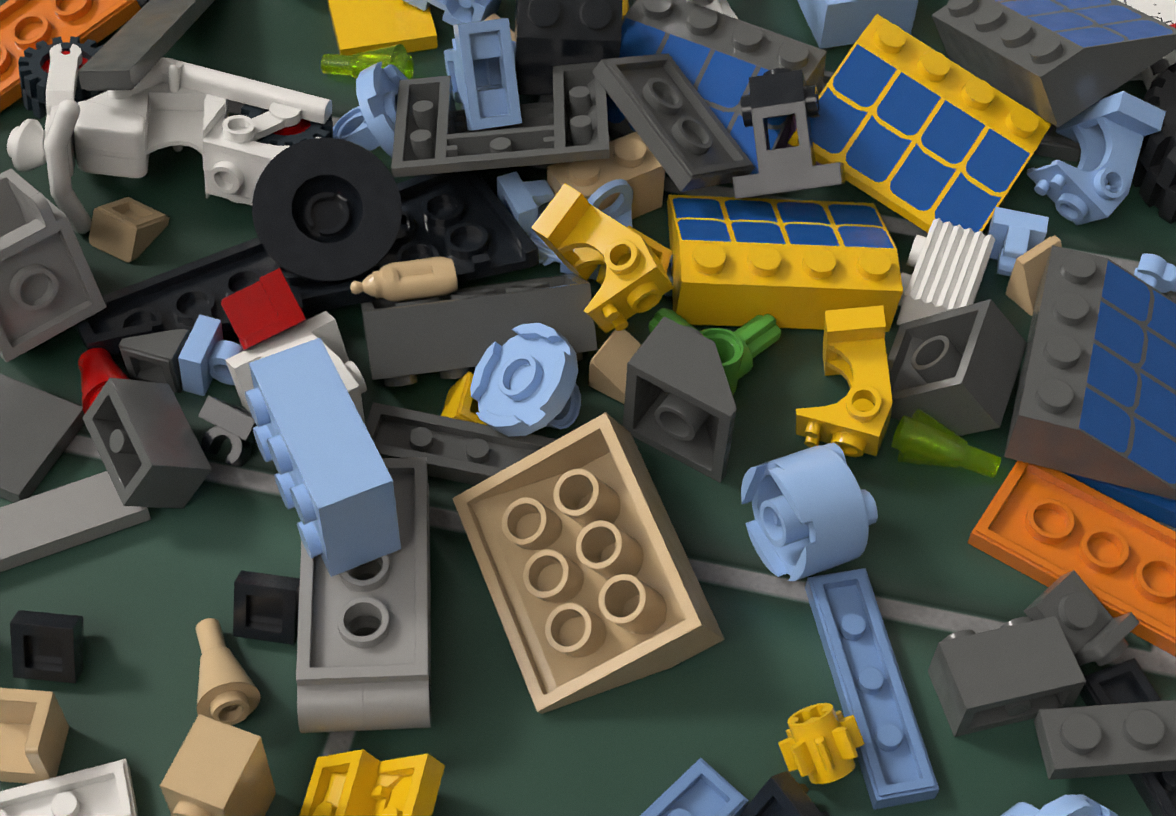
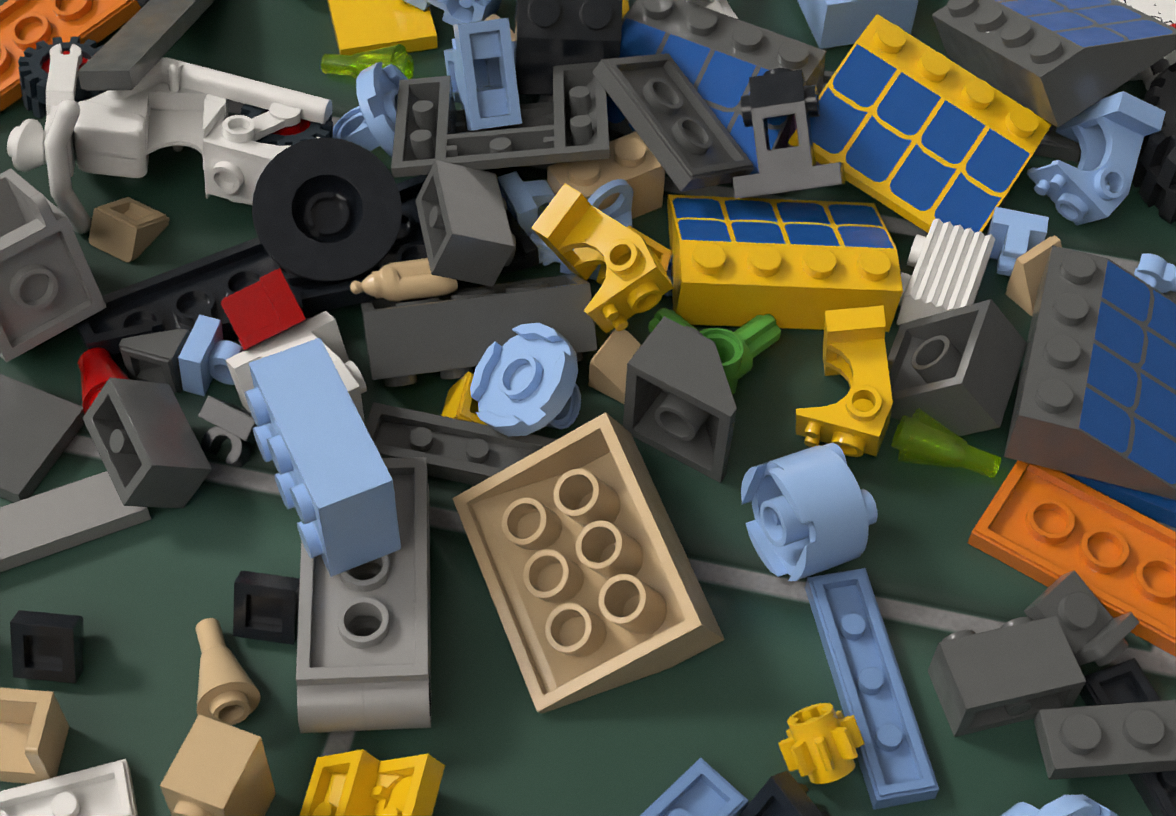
(464, 224): none -> dark grey brick

